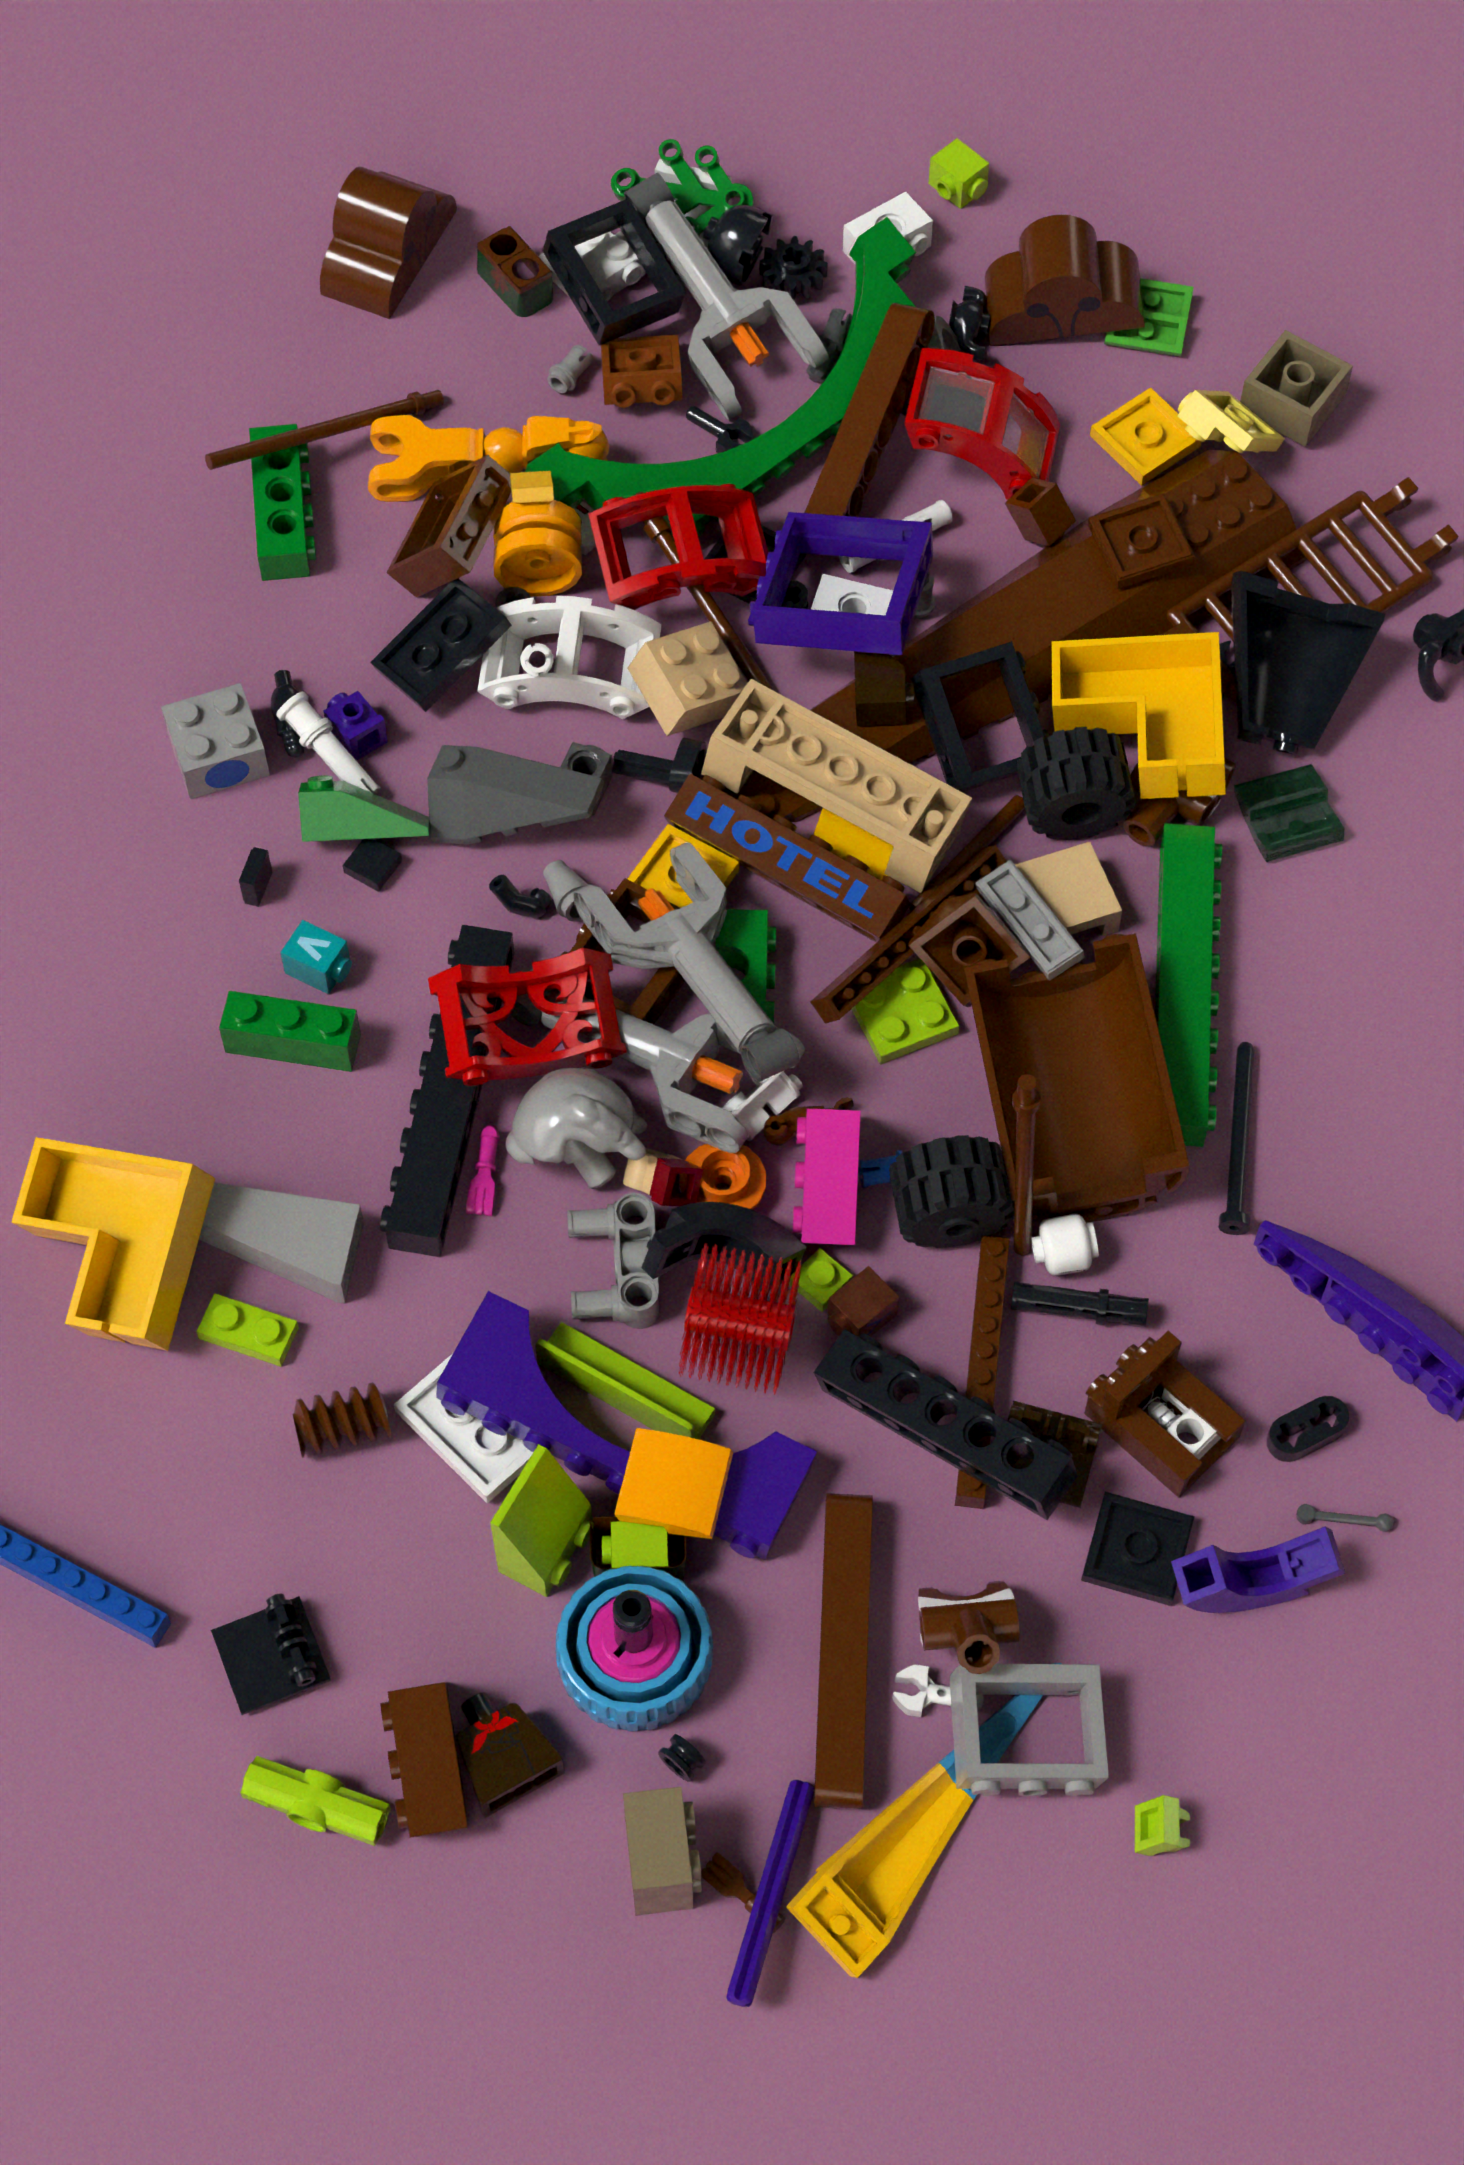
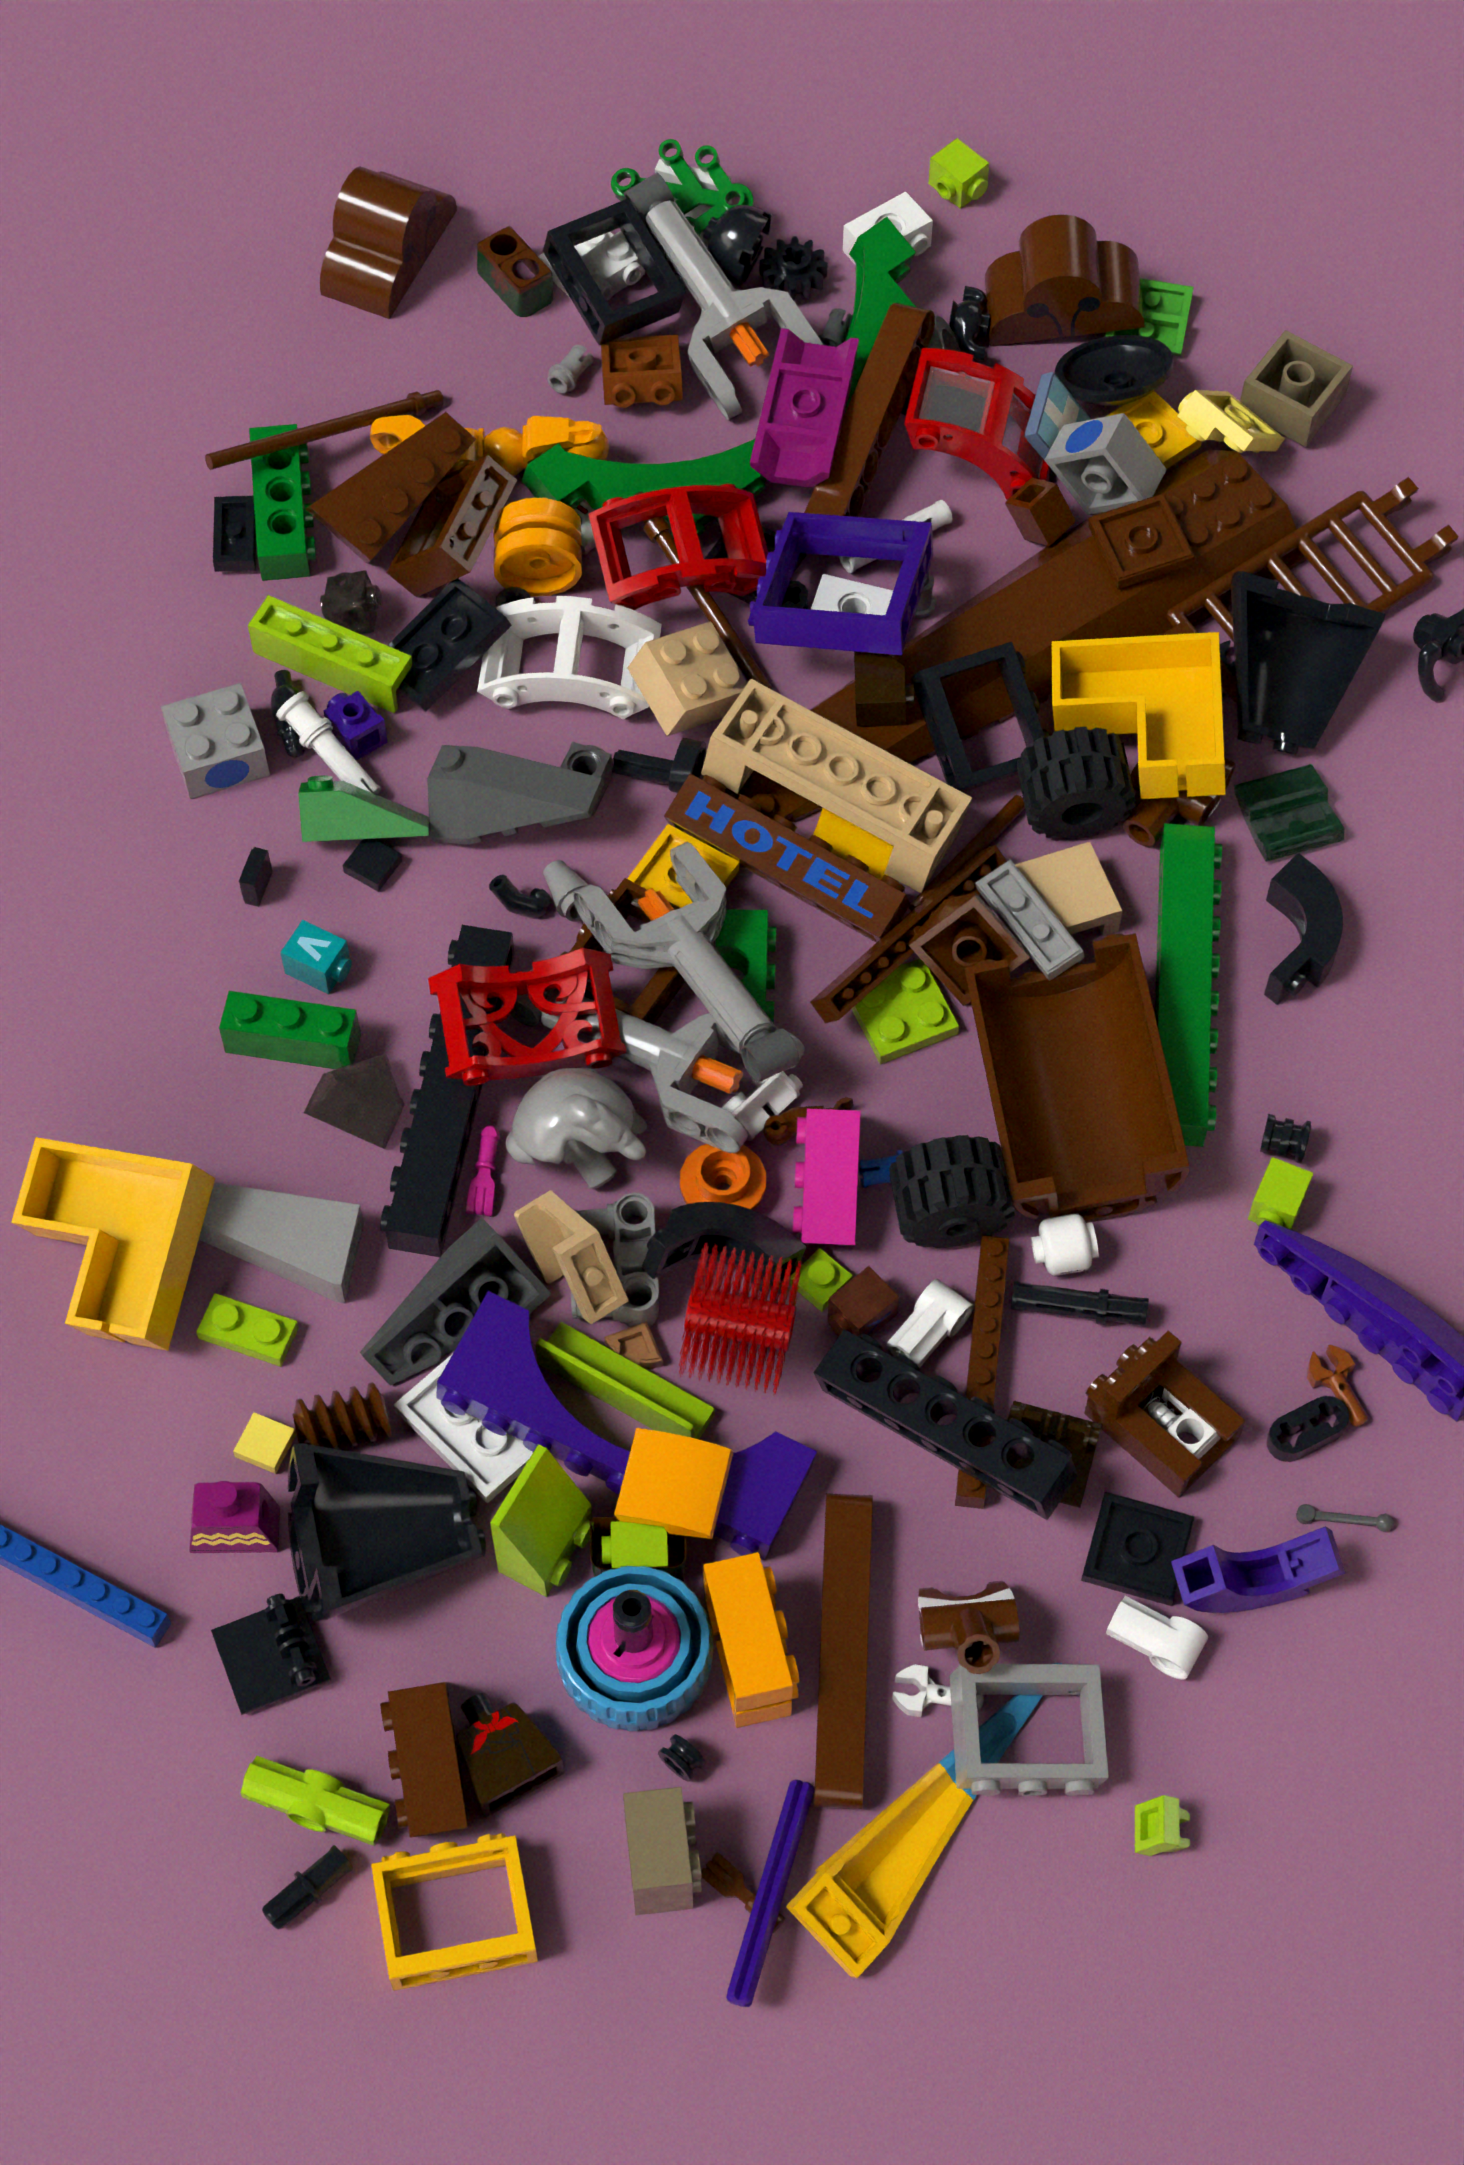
(230, 1518): none -> magenta torso
(234, 533): none -> black plate
(264, 1443): none -> light yellow tile
(306, 1888): none -> black axle
(328, 652): none -> lime panel
(351, 601): none -> clear smoke brick
(359, 1100): none -> clear smoke slope
(373, 1526): none -> black cone
(385, 493): none -> reddish brown wedge
(446, 1300): none -> dark grey wedge
(460, 1960): none -> yellow window
(531, 487): yellow tile -> none
(544, 651): white pin -> none
(571, 1247): none -> tan panel
(636, 1345): none -> medium nougat tile
(657, 1177): dark red leg -> none
(724, 432): black bar -> none
(752, 1639): none -> light orange piece
(803, 410): none -> magenta piece
(935, 1315): none -> white piece
(1026, 1103): reddish brown bar -> none
(1050, 411): none -> tile
(1105, 463): none -> light grey brick
(1115, 369): none -> black dish
(1169, 1643): none -> white piece
(1234, 1220): black bar -> none
(1280, 1194): none -> lime brick
(1285, 1137): none -> black bush
(1315, 910): none -> black arch
(1337, 1382): none -> dark orange bar

